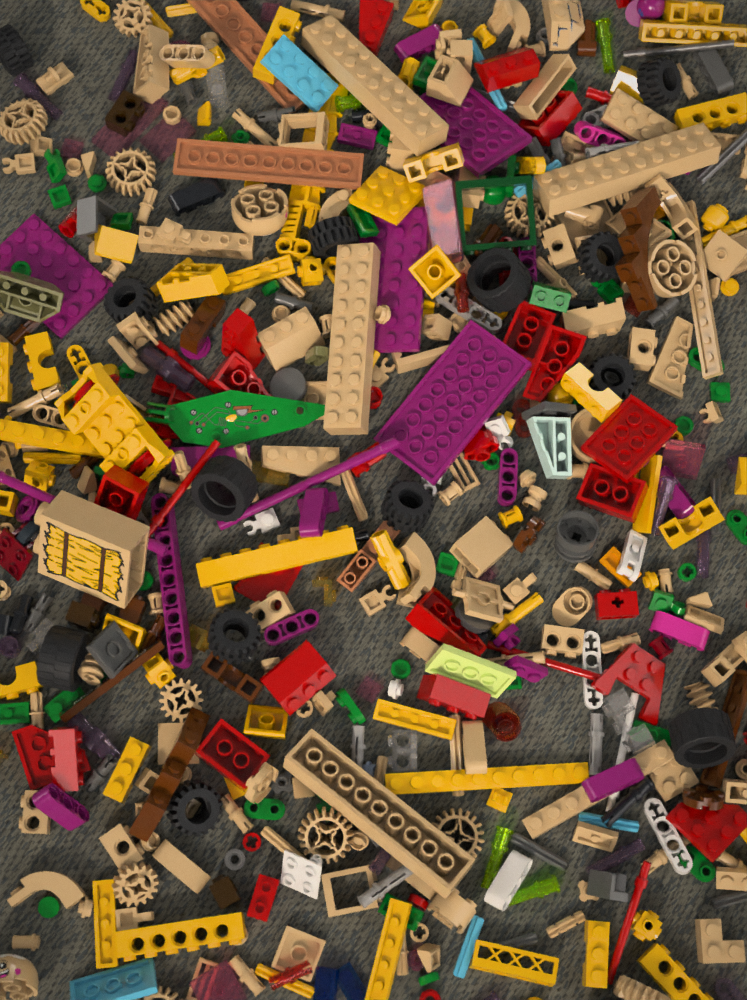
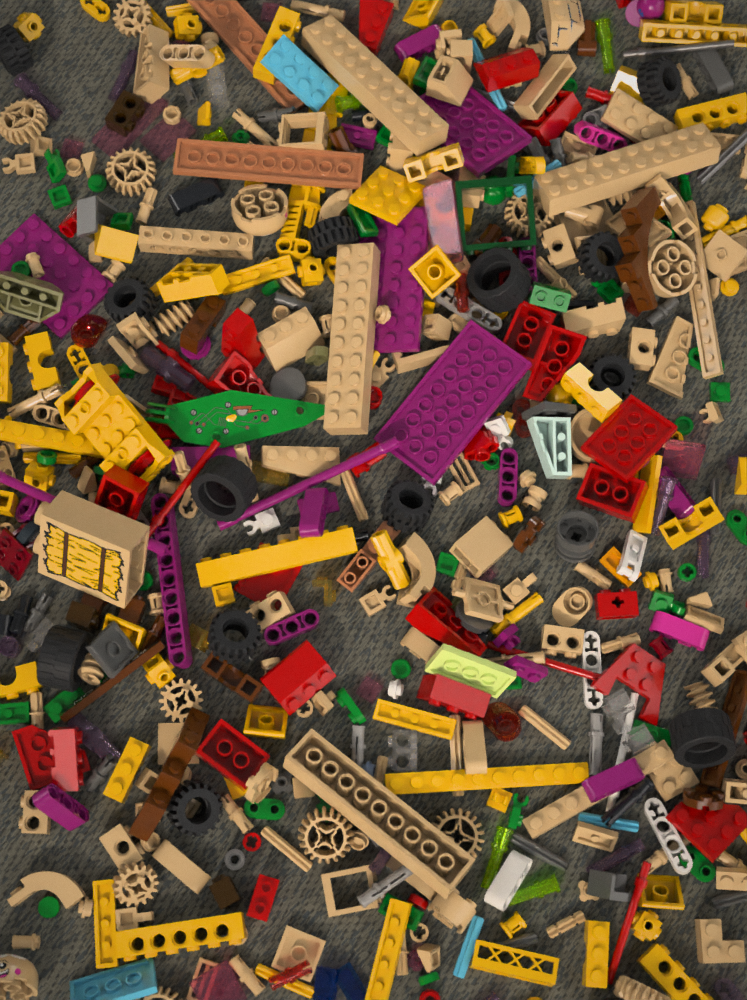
(29, 26): none -> yellow brick
(34, 264): none -> tan pin
(46, 457): none -> green tile
(54, 78): tan hips -> none
(87, 330): none -> clear red cap
(173, 231): tan plate -> none
(187, 27): none -> yellow brick
(187, 498): none -> tan beam
(302, 873): white hinge -> none
(340, 140): none -> reddish brown piece
(513, 924): none -> yellow bush
(515, 818): none -> green plate
(543, 726): none -> tan axle
(604, 148): light grey pin -> none
(662, 892): none -> yellow slope
(685, 188): none -> green axle

